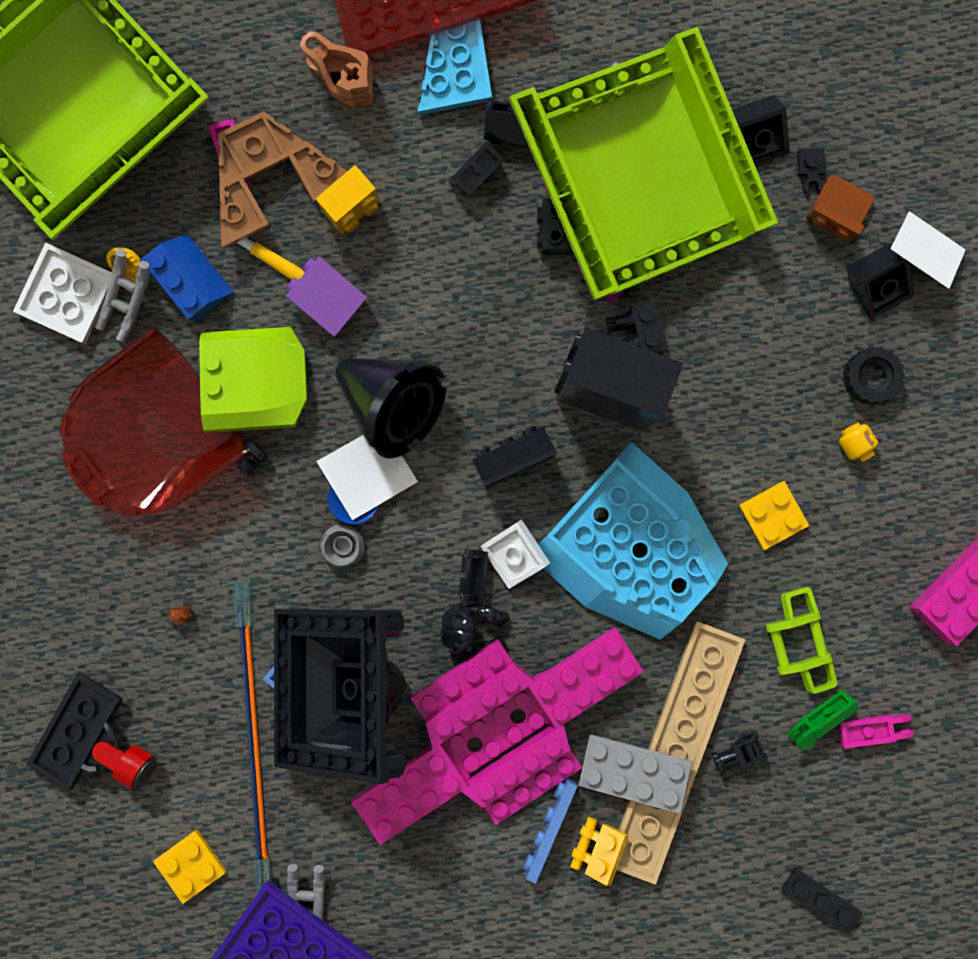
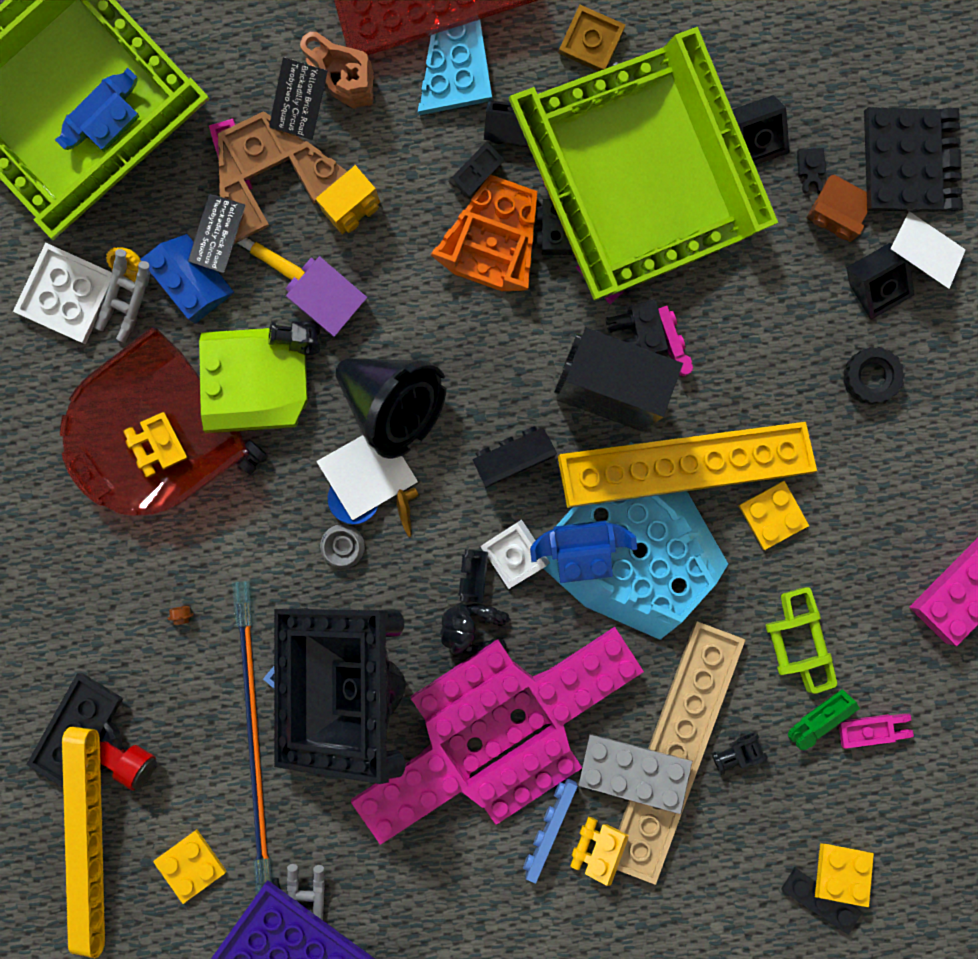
(83, 841): none -> yellow beam
(102, 114): none -> blue plate
(162, 440): none -> yellow plate
(216, 233): none -> black sticker
(296, 336): none -> black connector
(298, 98): none -> black sticker
(403, 507): none -> pearl gold bar
(492, 237): none -> orange wedge
(583, 549): none -> blue plate
(591, 38): none -> pearl gold plate
(675, 342): none -> dark pink hinge
(686, 464): none -> yellow plate
(844, 875): none -> yellow plate
(858, 442): yellow head -> none
(908, 159): none -> black hinge

